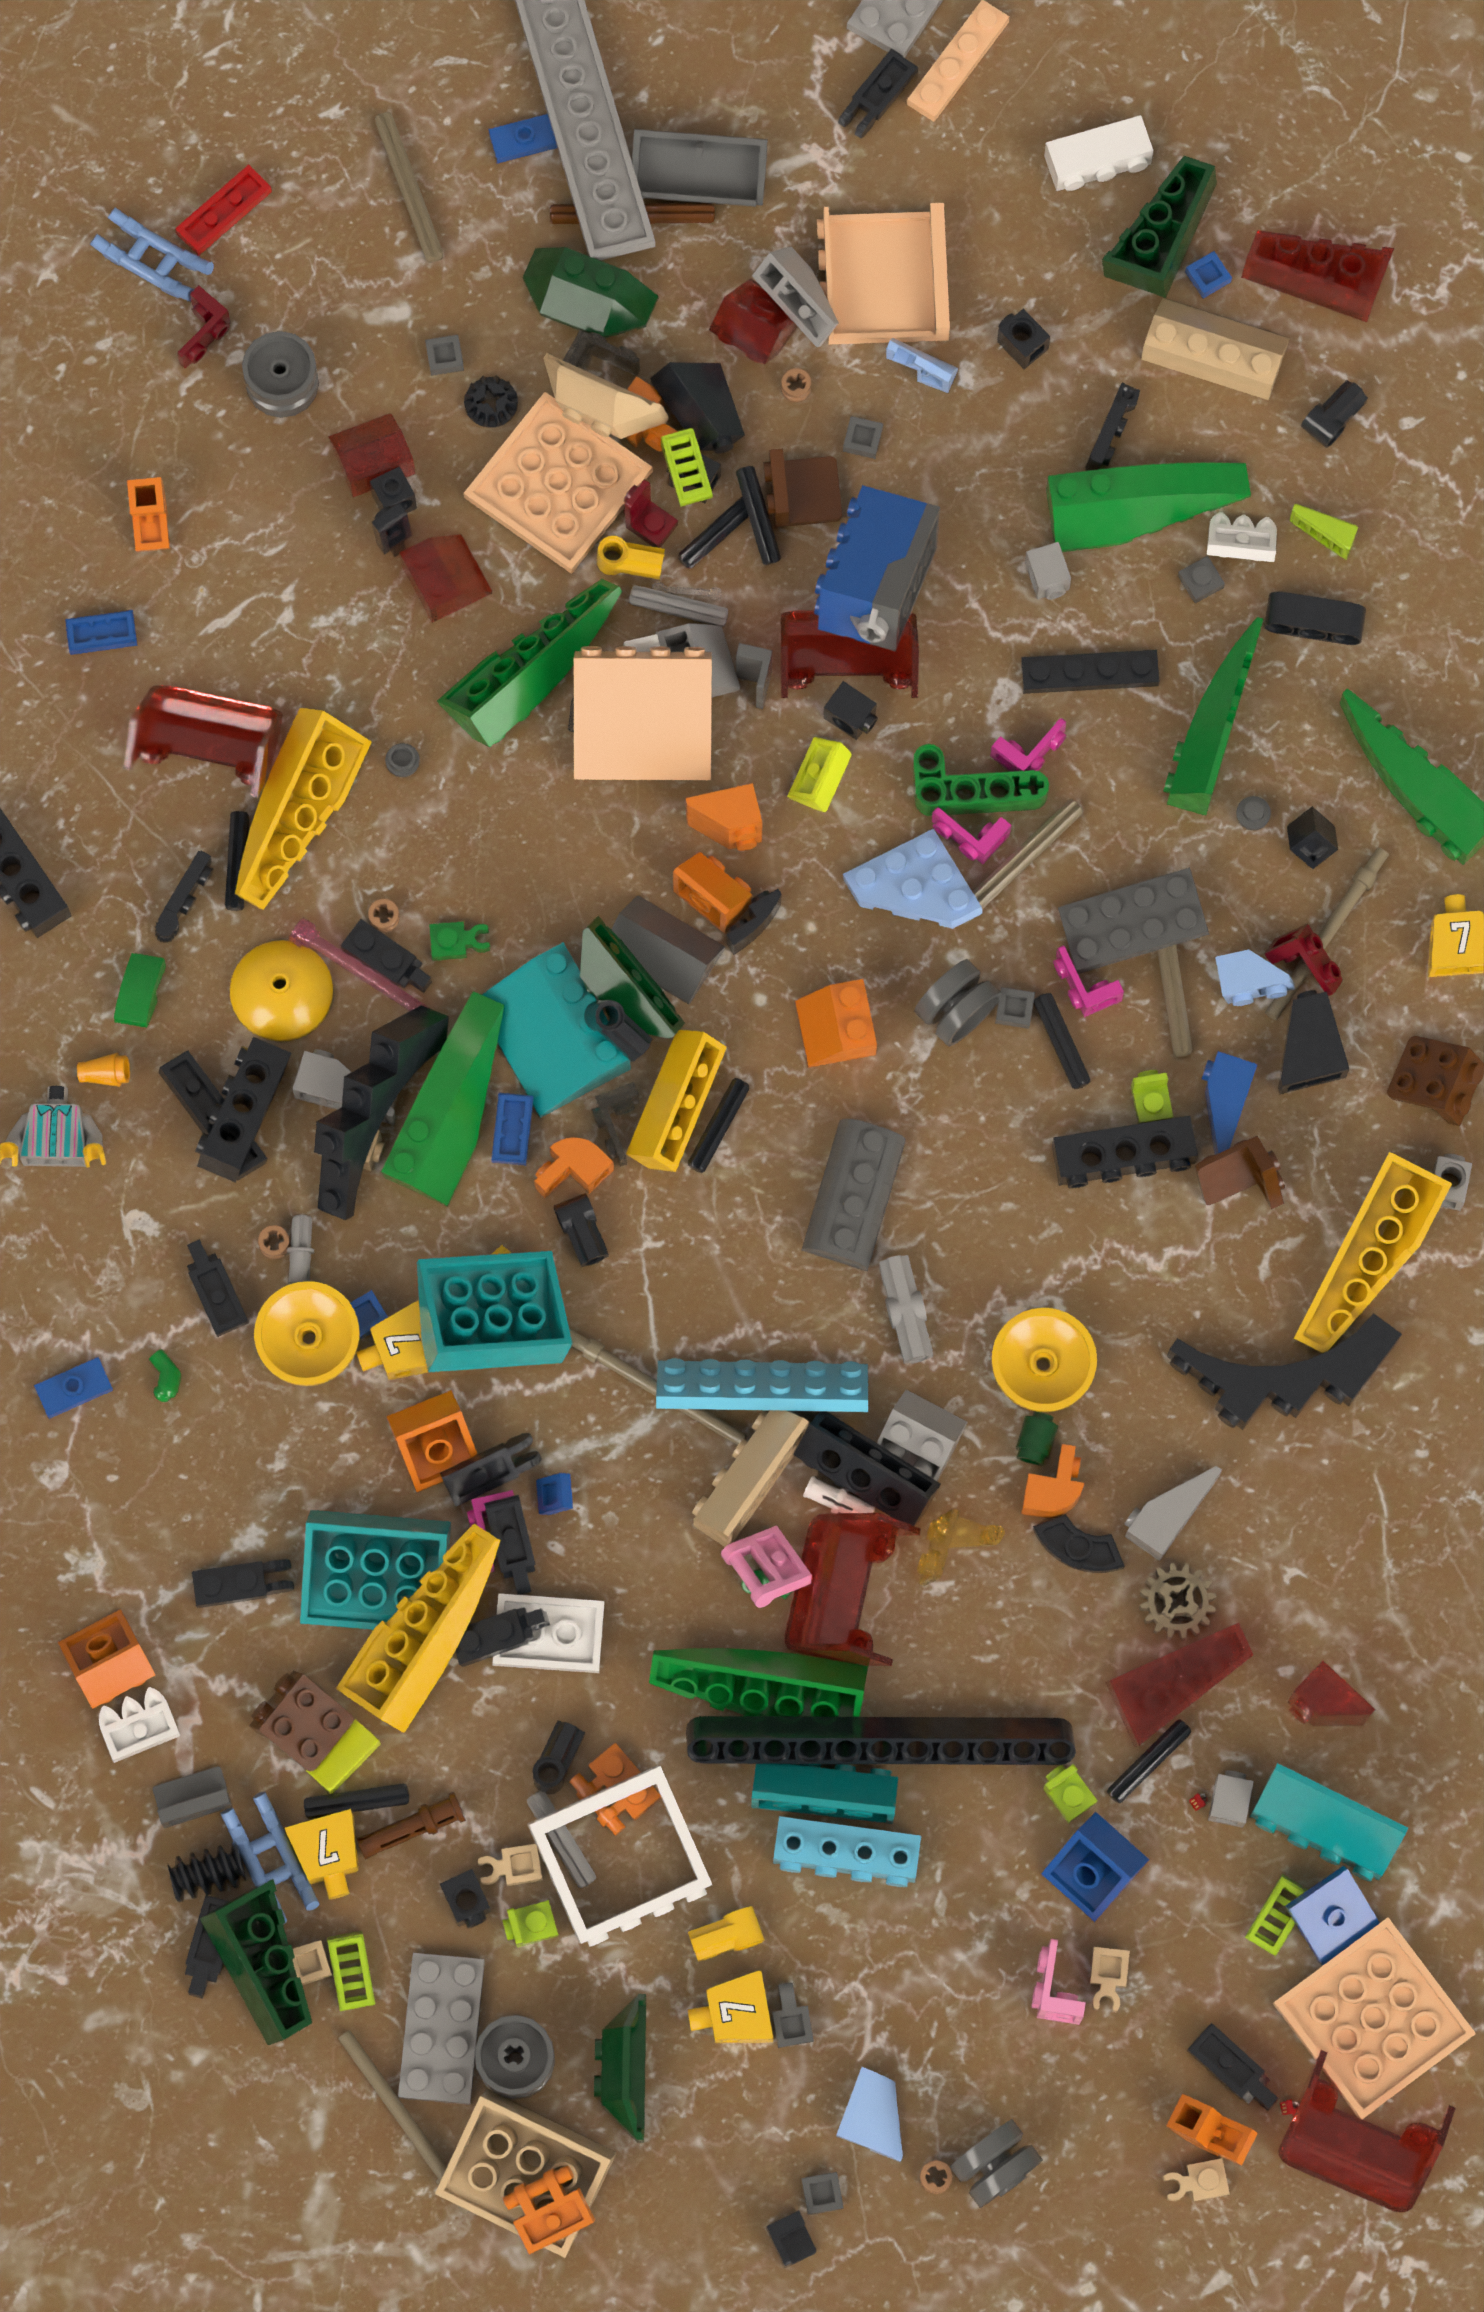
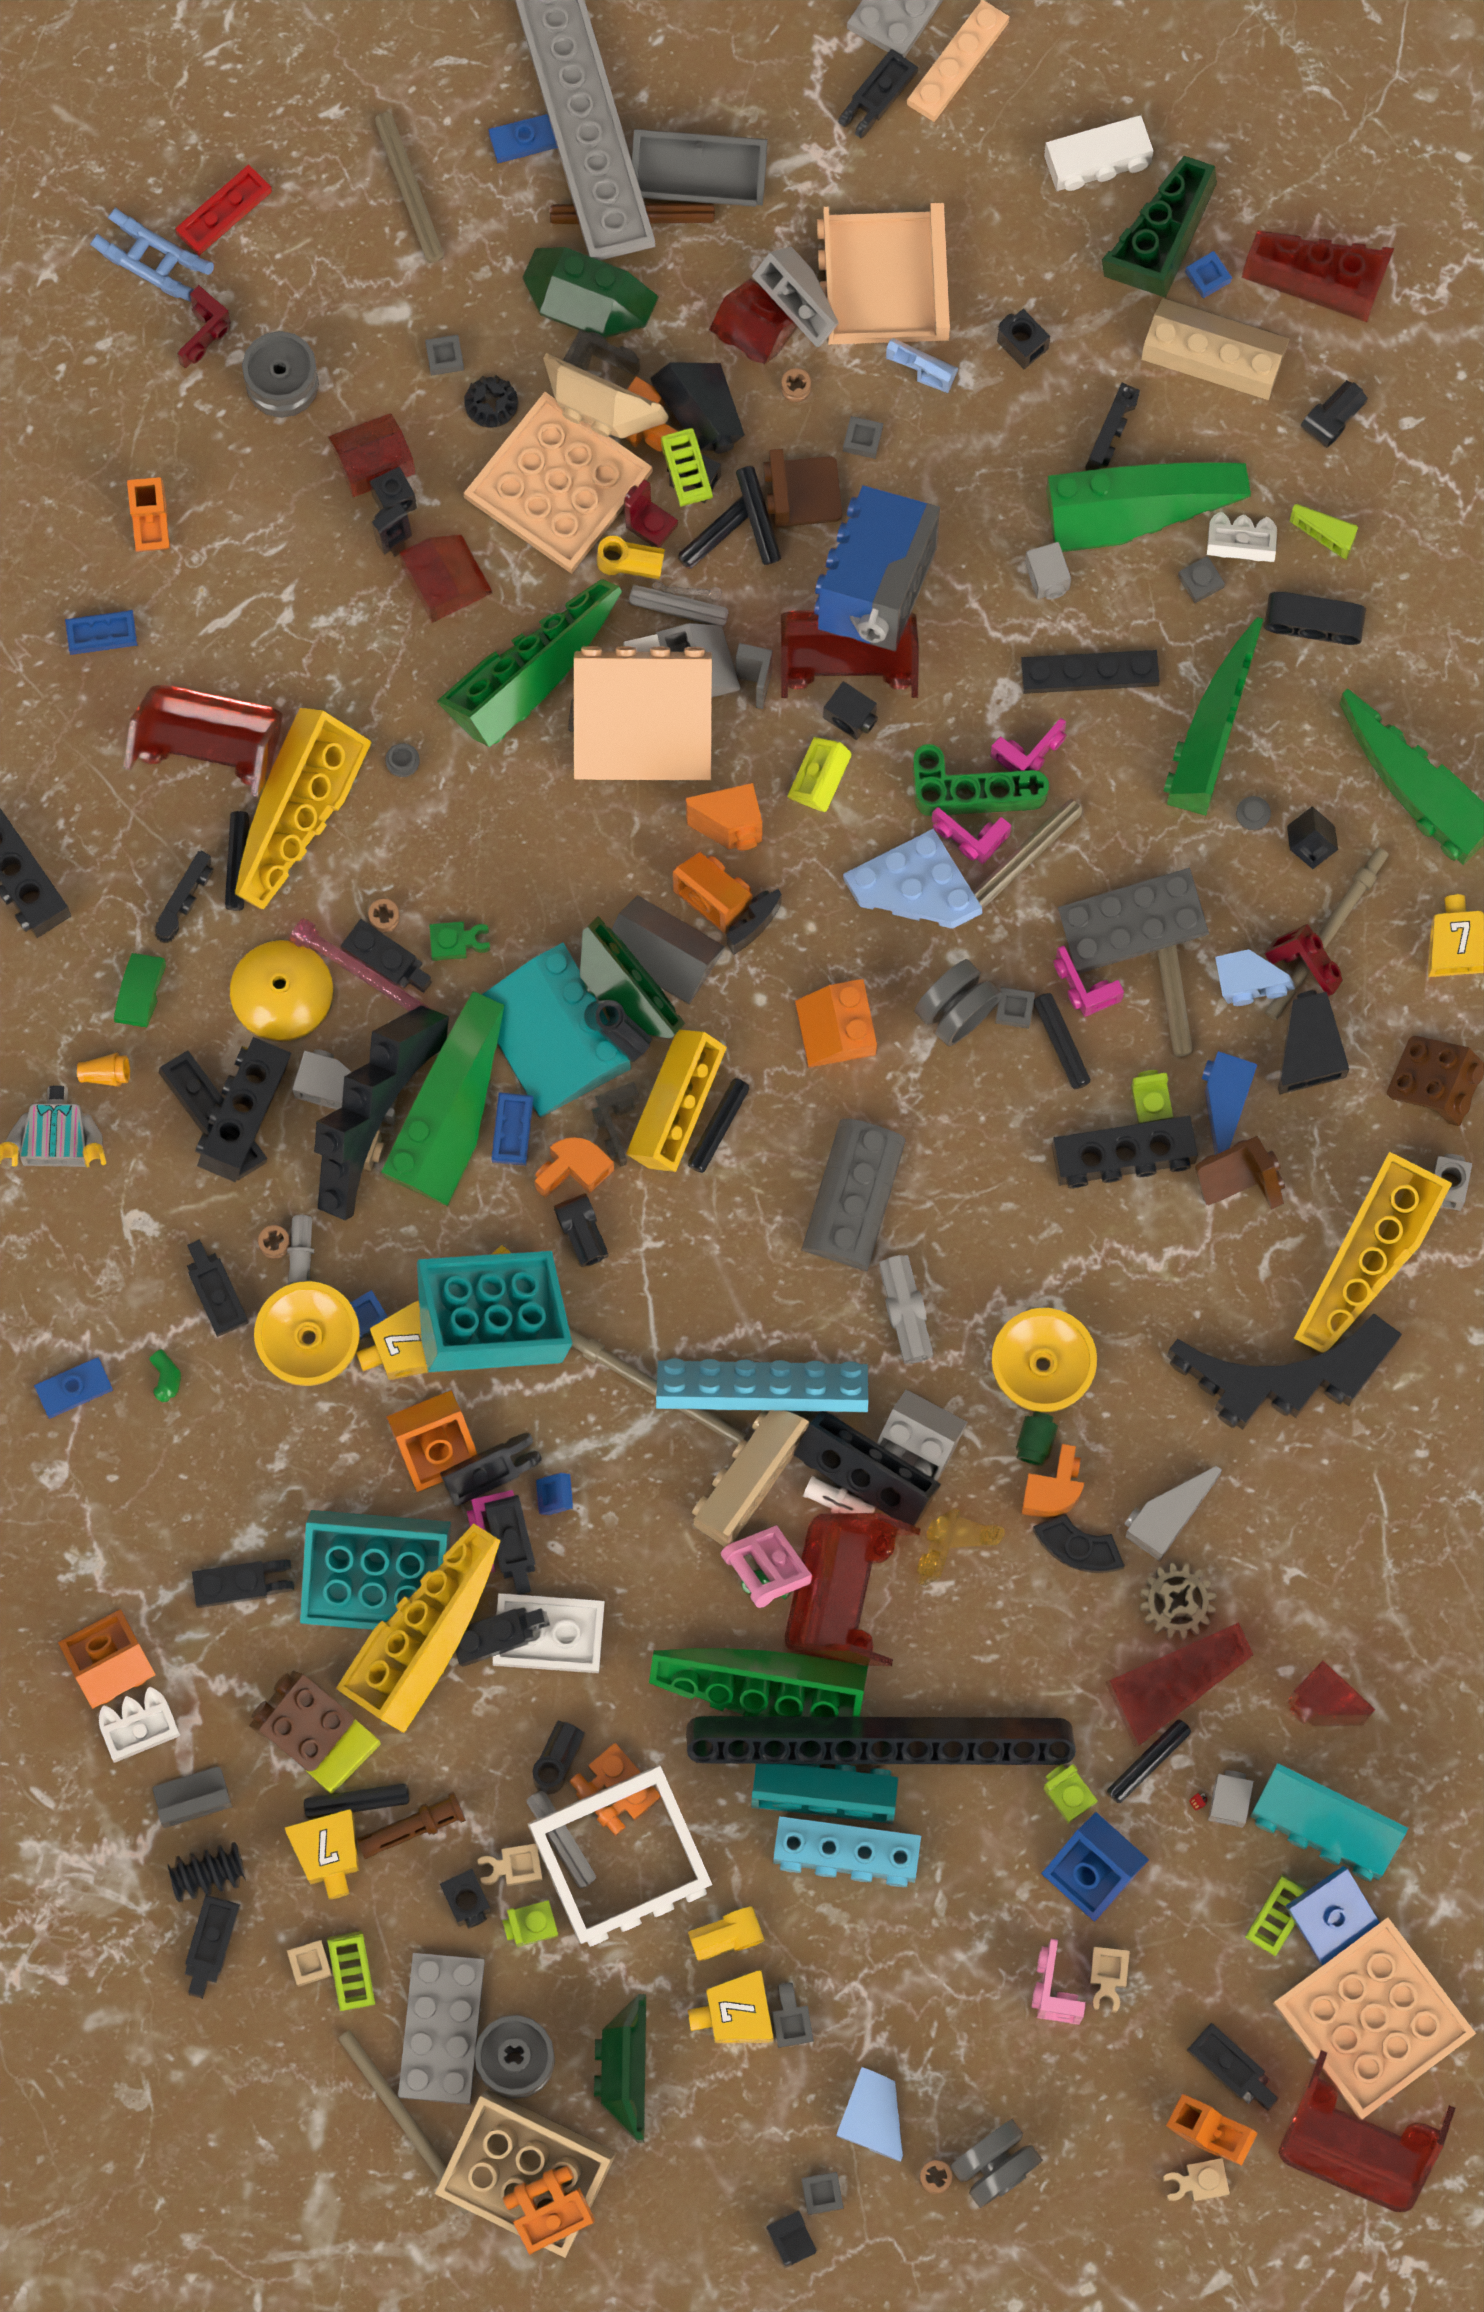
(260, 1961): dark green wedge -> none
(276, 1836): medium blue piece -> none
(1287, 2107): red piece -> none

